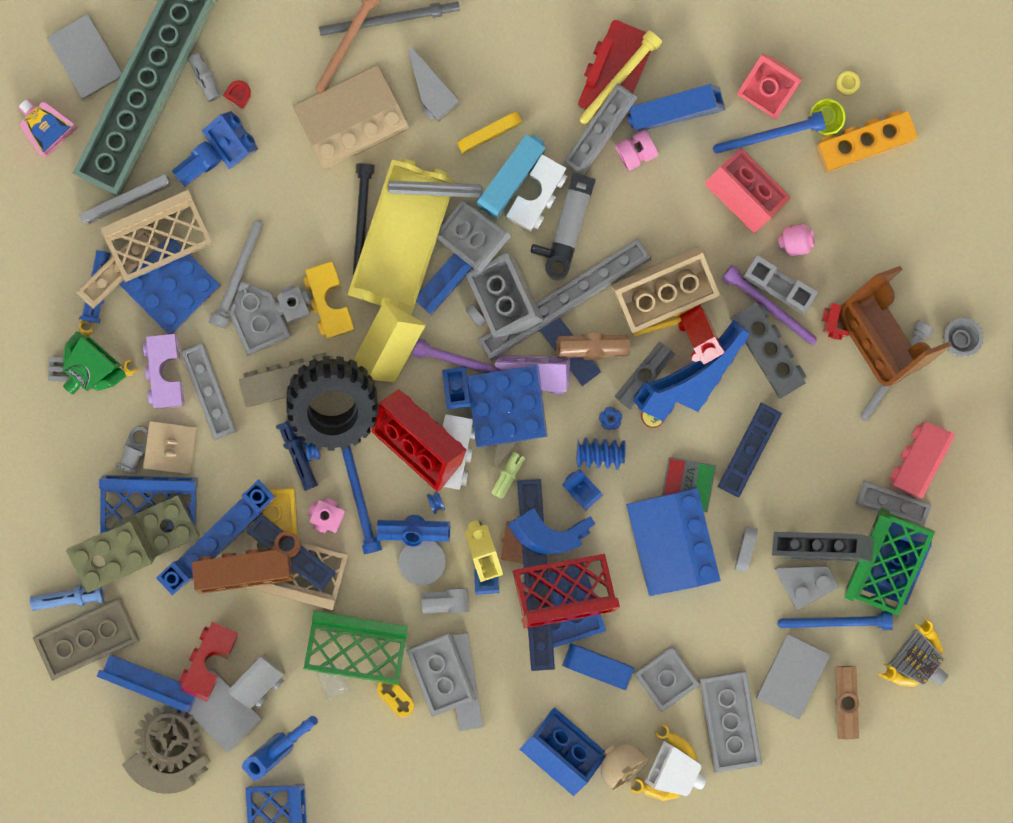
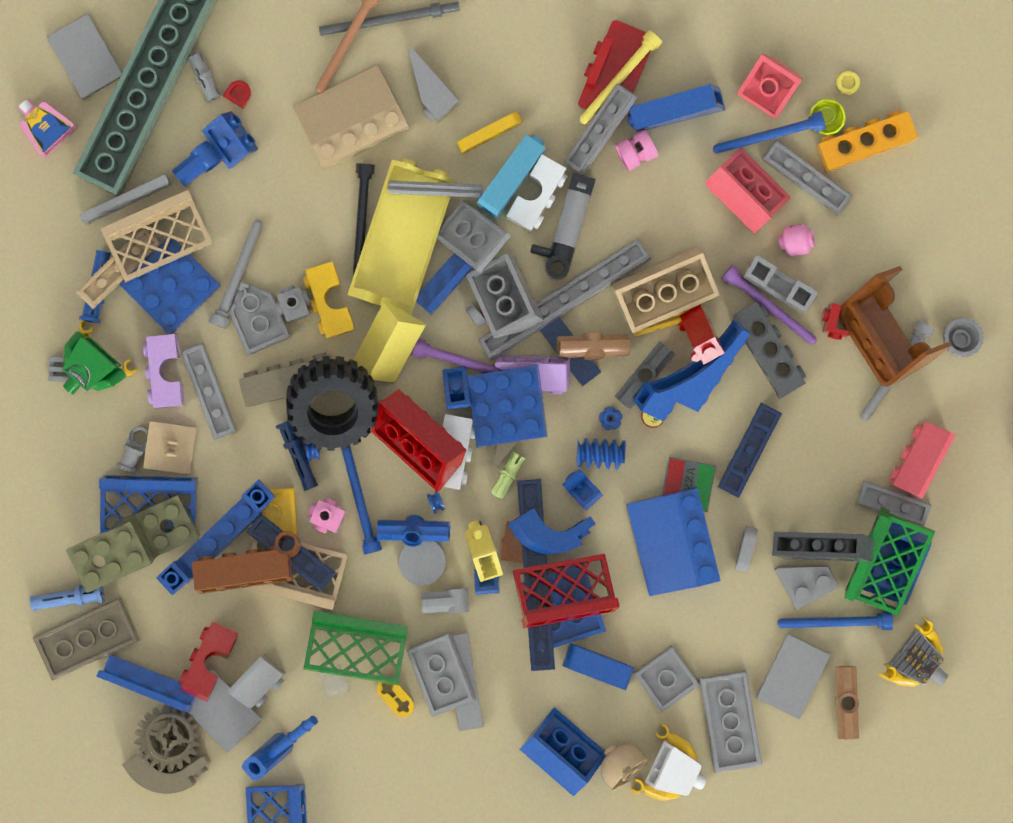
(806, 177): none -> light grey tile

